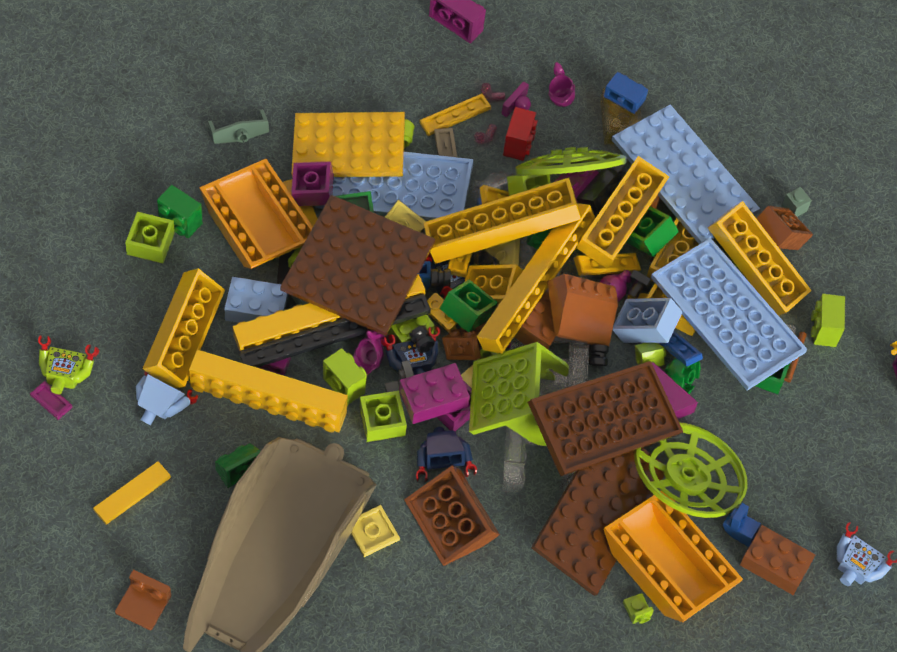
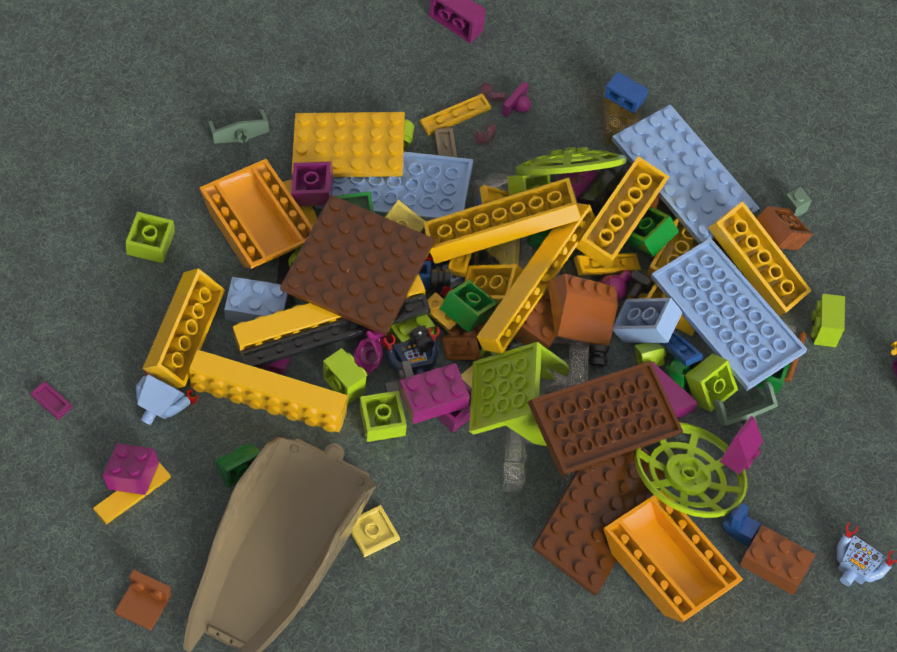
(64, 367): lime torso -> none
(131, 469): none -> magenta brick
(181, 209): green brick -> none
(442, 451): dark blue torso -> none
(451, 516): dark orange slope -> none
(520, 134): red brick -> none
(561, 88): magenta hair -> none
(638, 609): lime bracket -> none
(711, 381): none -> lime brick
(743, 447): none -> magenta slope
(745, 414): none -> sand green piece

